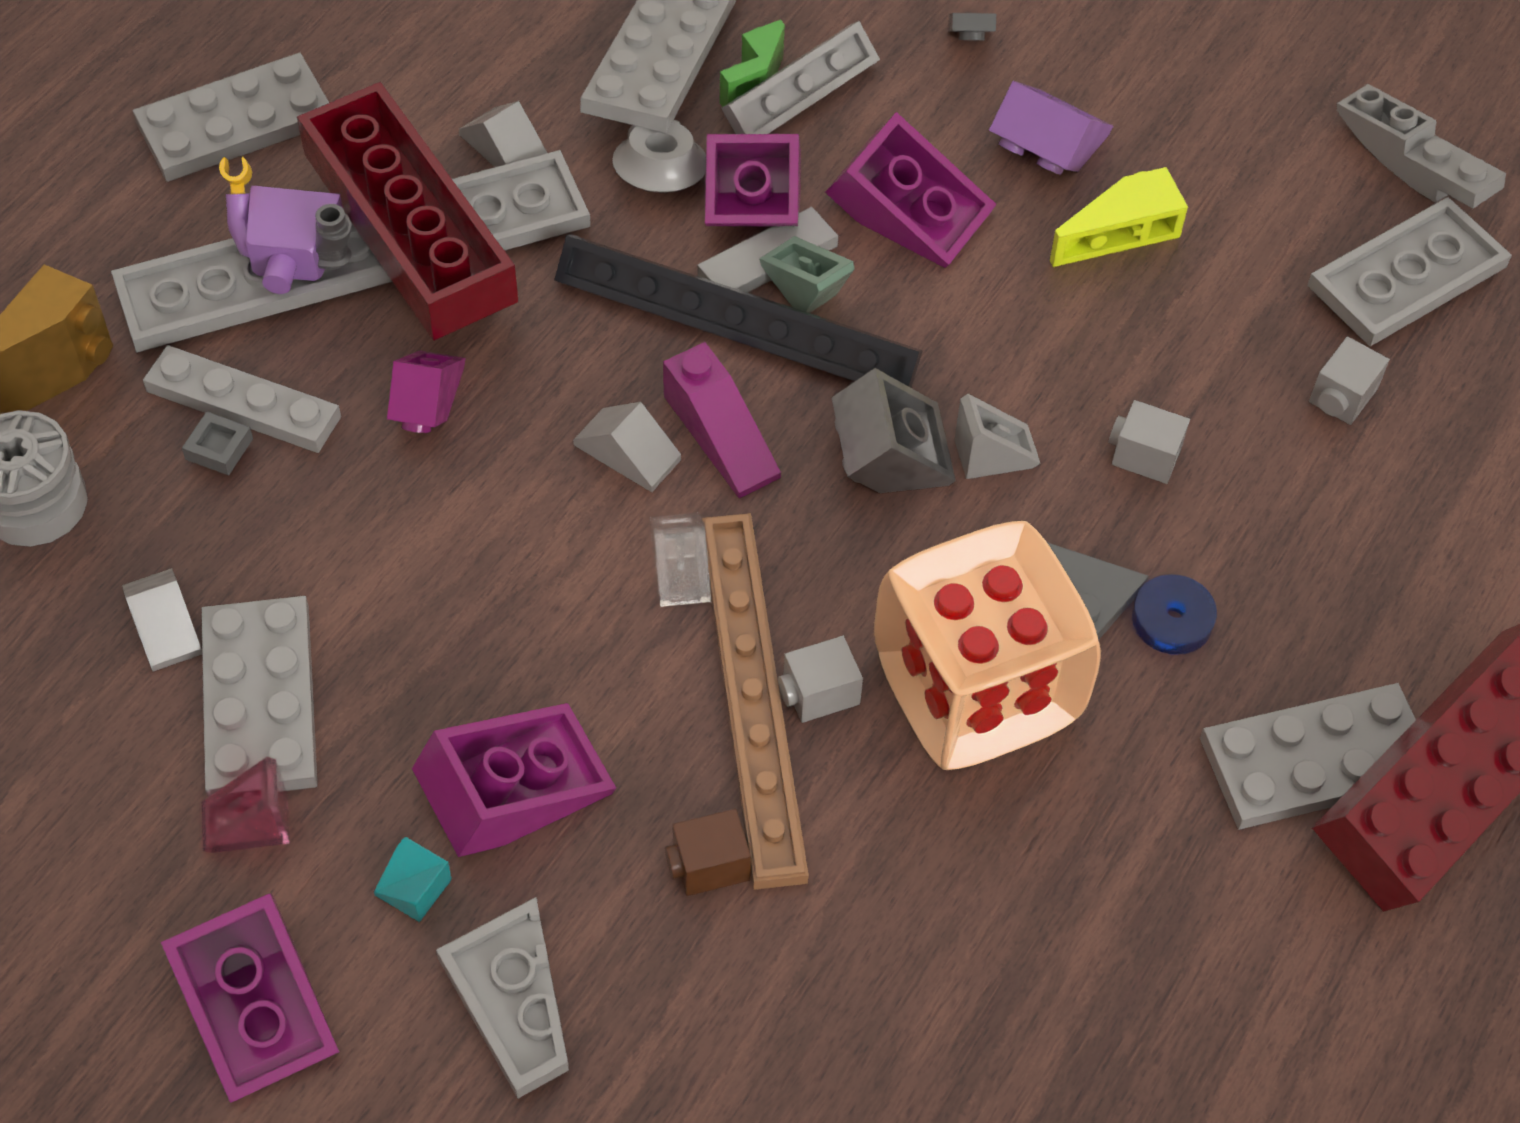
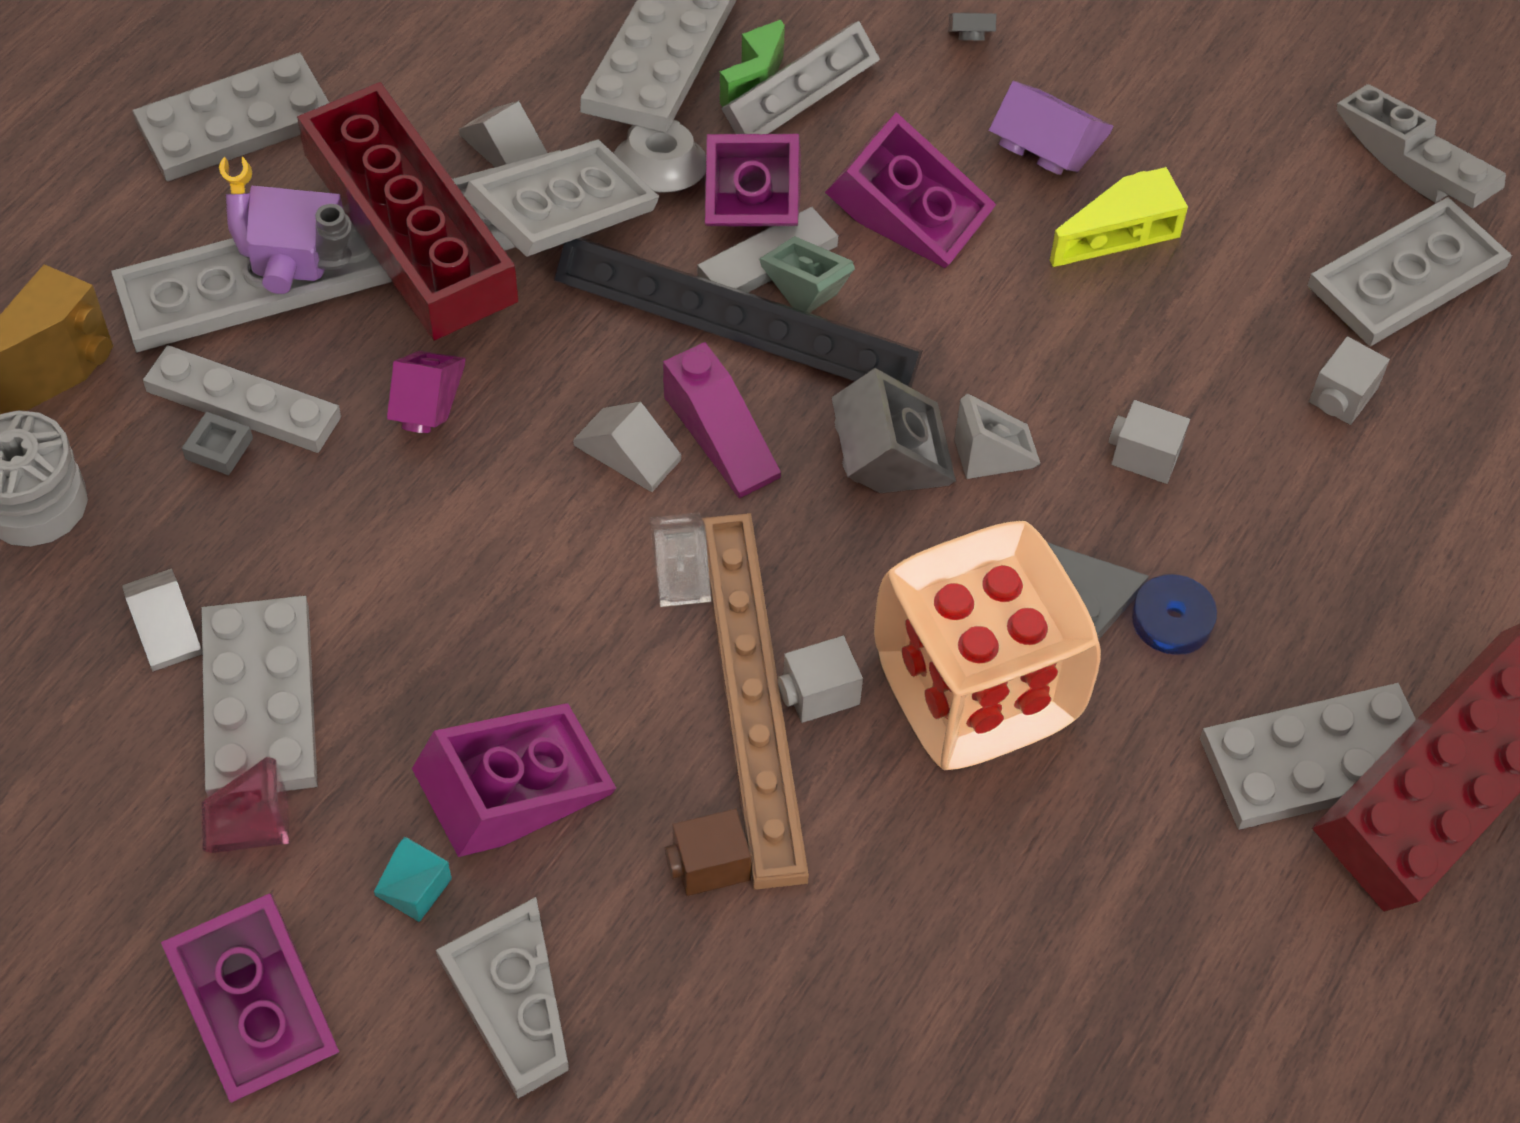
(561, 197): none -> light grey plate

